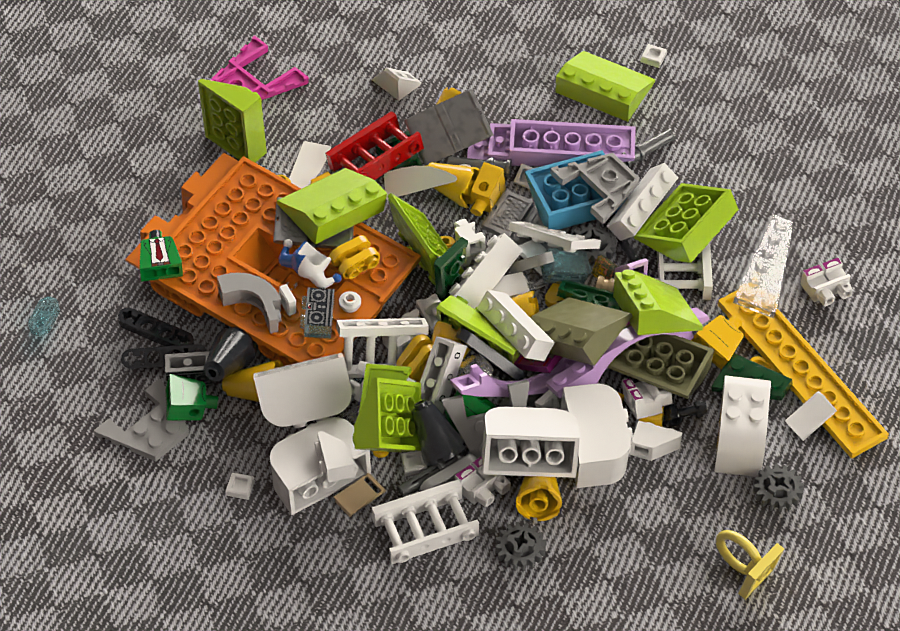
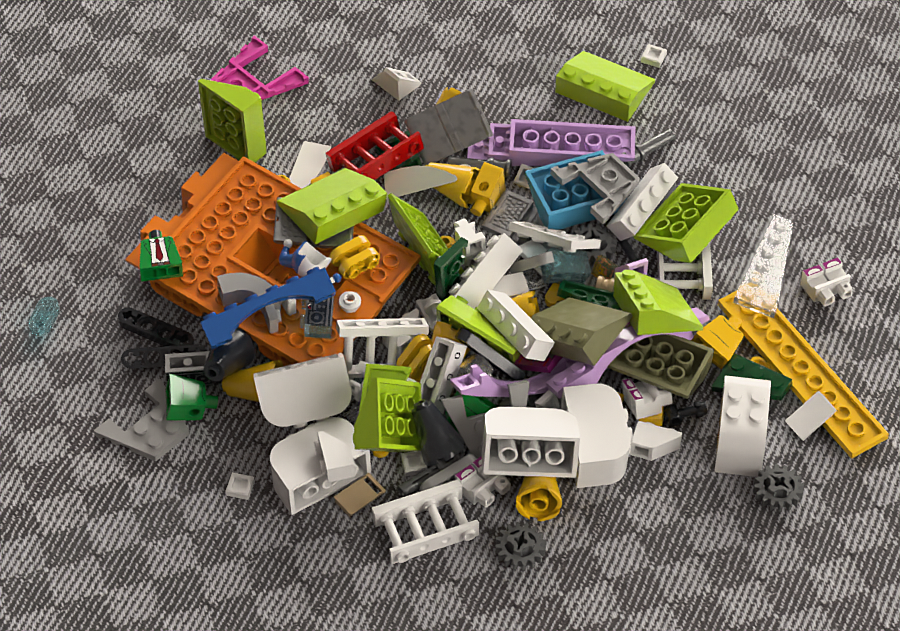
(313, 286): none -> blue arch
(757, 569): light yellow tile -> none

